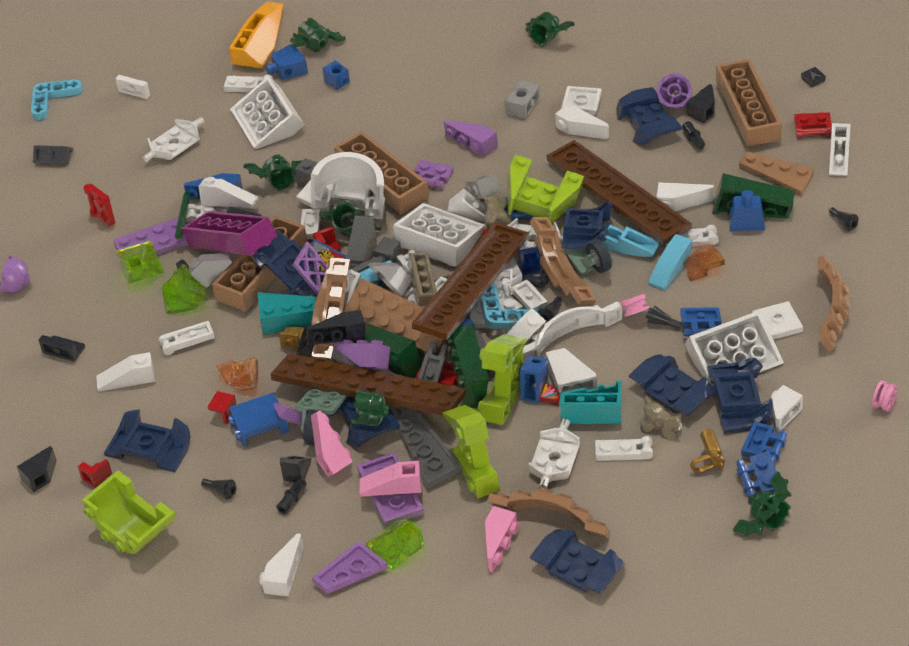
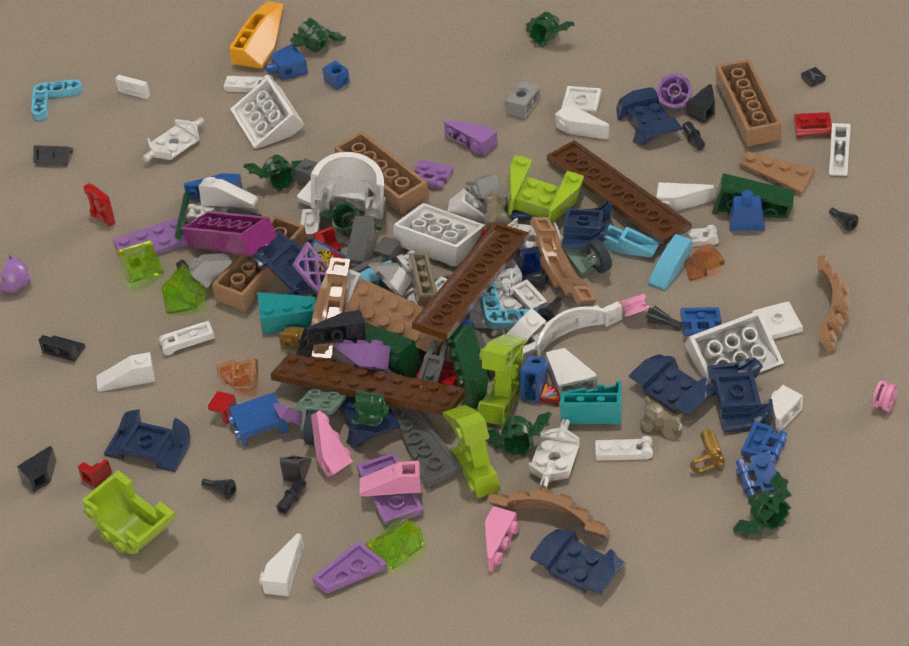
(518, 433): none -> dark green helmet

